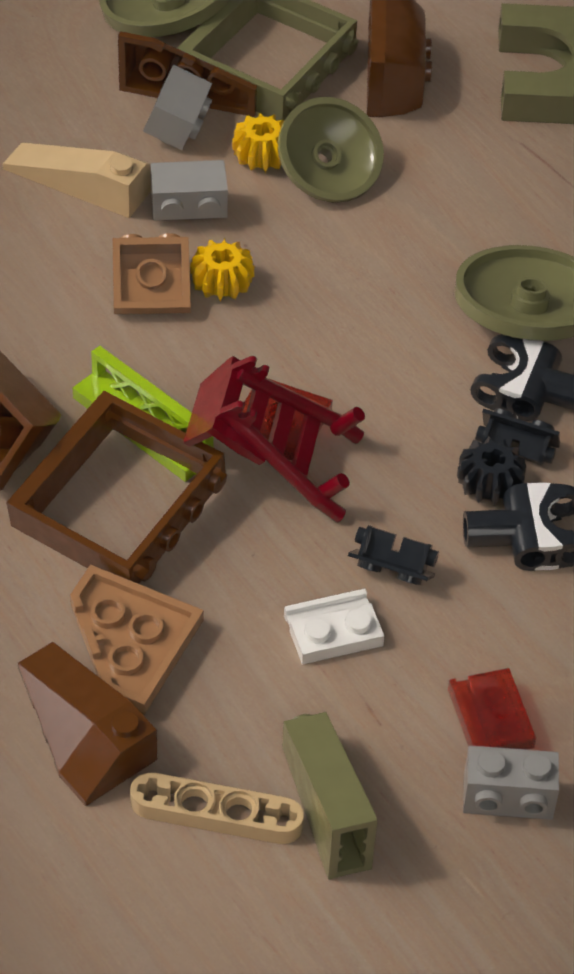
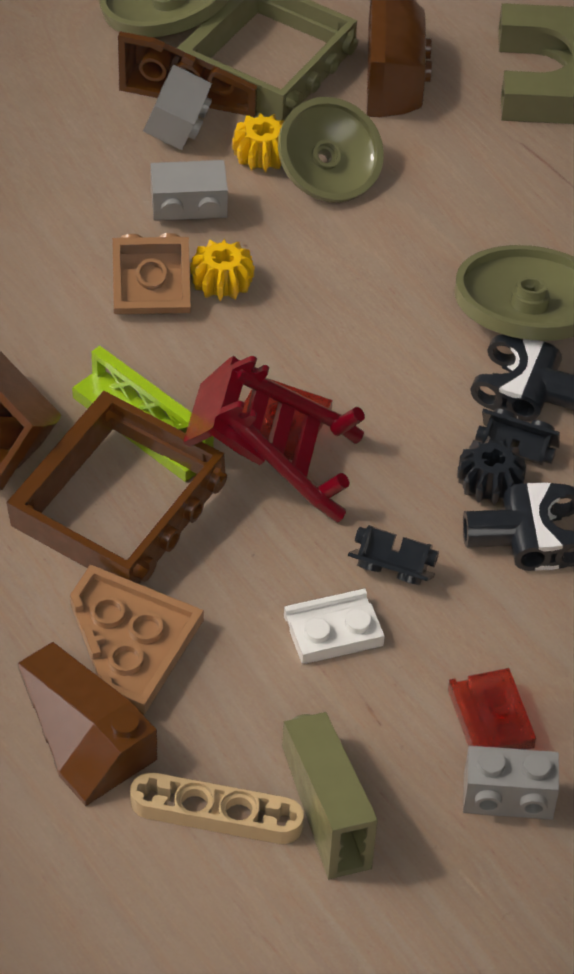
(92, 175): tan wedge -> none

